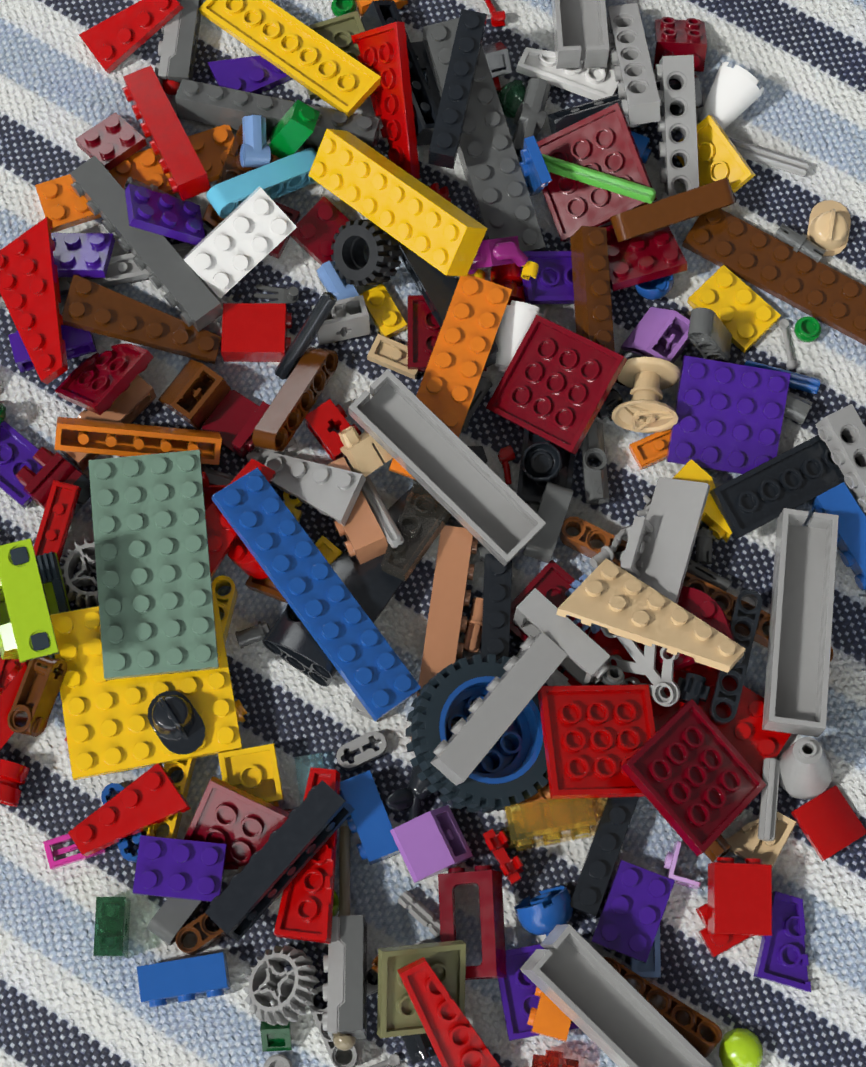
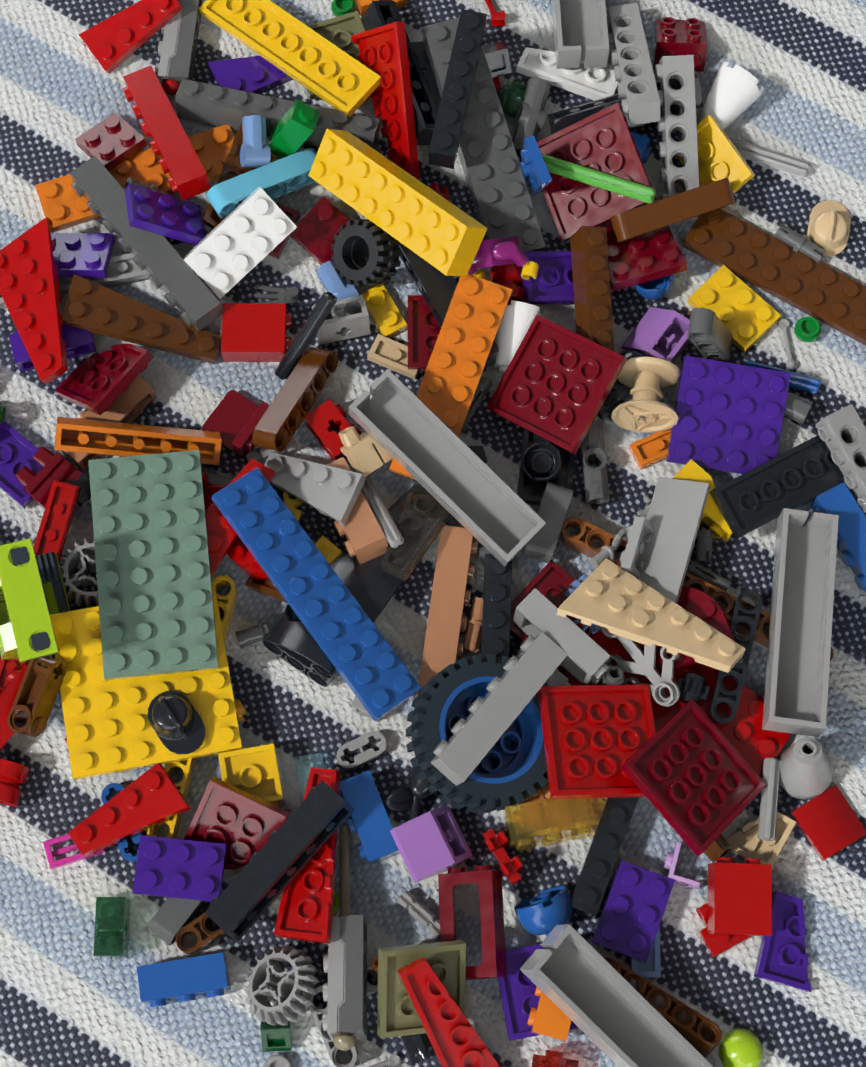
(195, 393): reddish brown slope -> none
(505, 455): red hand -> none

